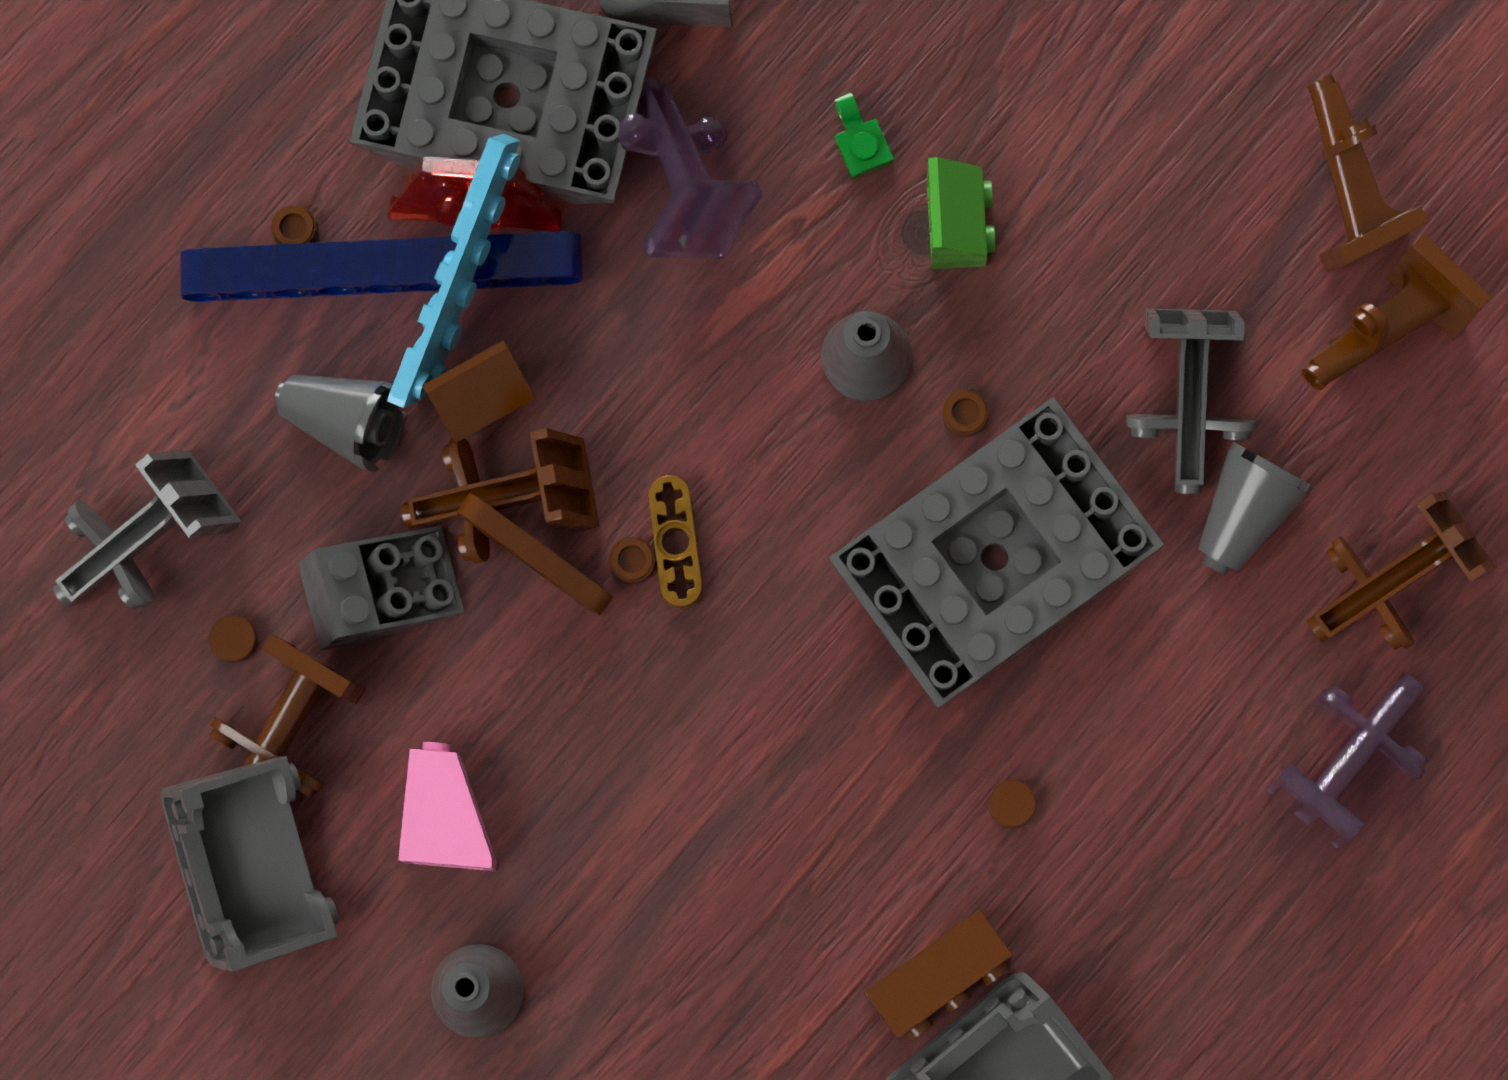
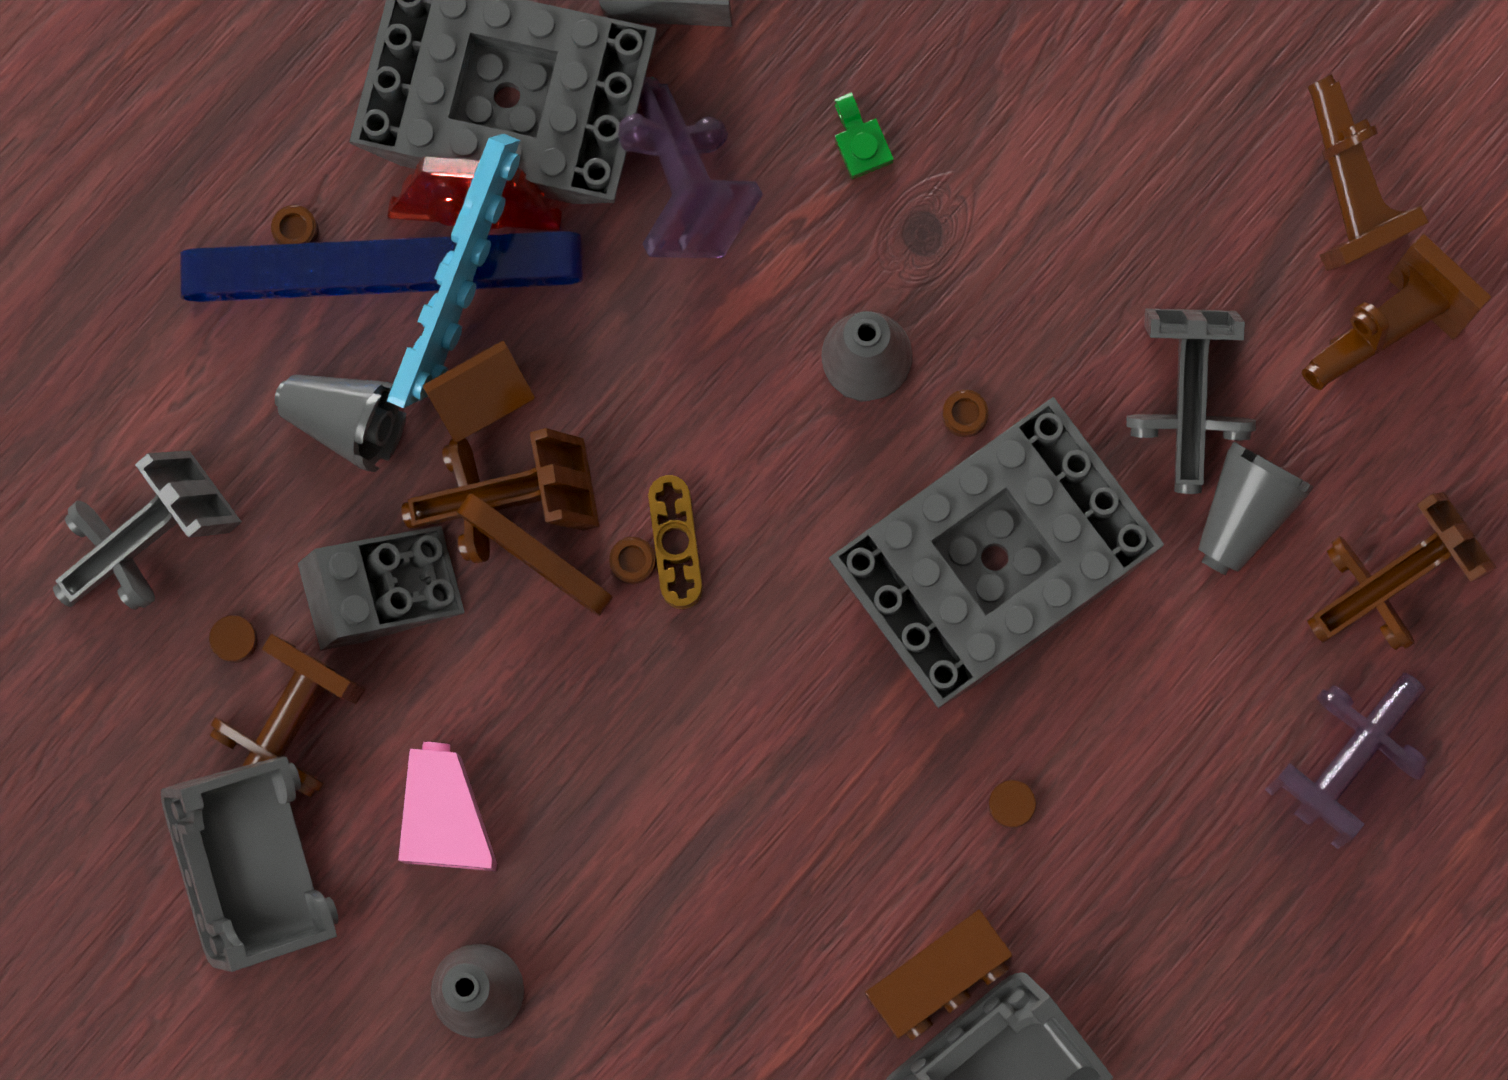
(957, 214): bright green slope -> none

